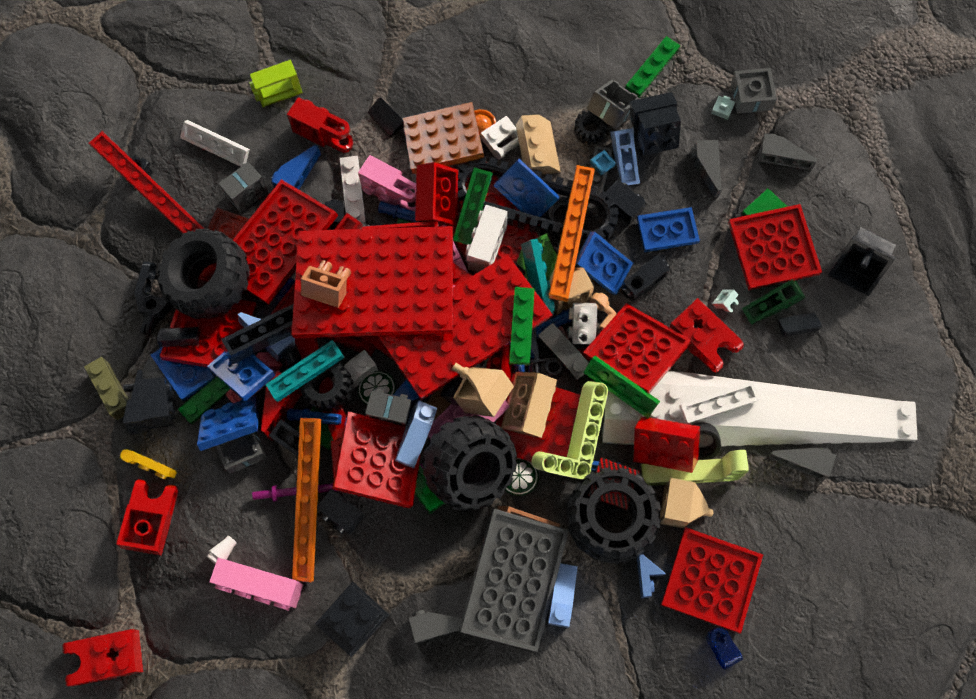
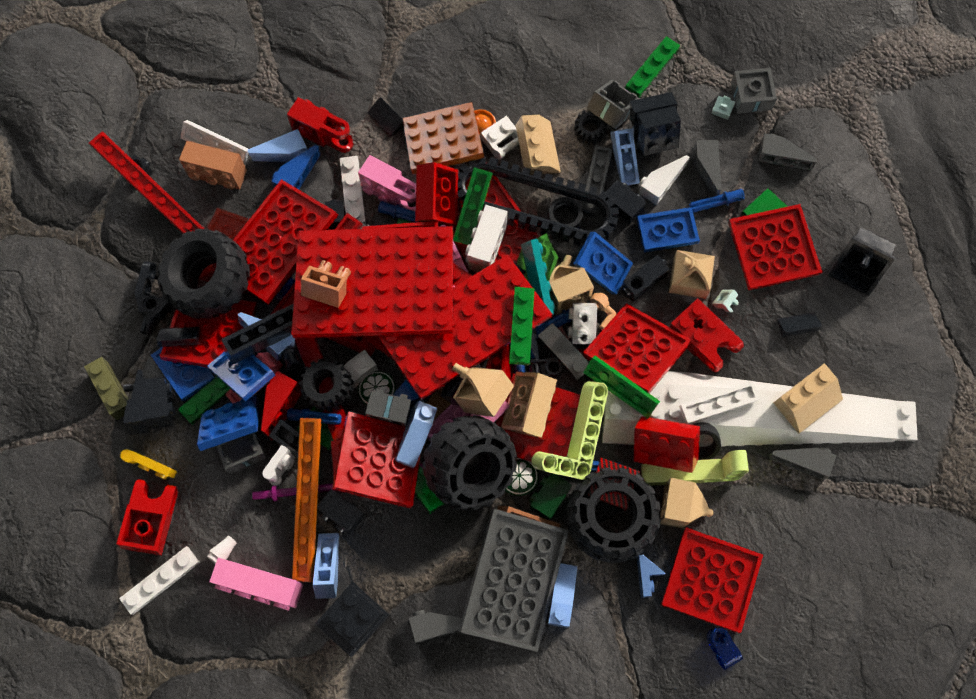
(99, 660): red brick -> none
(159, 580): none -> white plate
(213, 165): none -> nougat brick
(244, 187): dark grey container -> none
(275, 92): lime window -> none
(278, 465): none -> white plate
(279, 149): none -> light blue slope
(304, 371): teal plate -> none
(326, 566): none -> light blue slope
(526, 189): blue plate -> none
(550, 496): none -> dark green brick
(571, 234): orange tile -> none
(602, 162): dark azure tile -> none
(660, 180): none -> white slope
(691, 274): none -> tan piece
(725, 198): none -> blue axle
(774, 302): dark green slope -> none
(810, 398): none -> tan slope

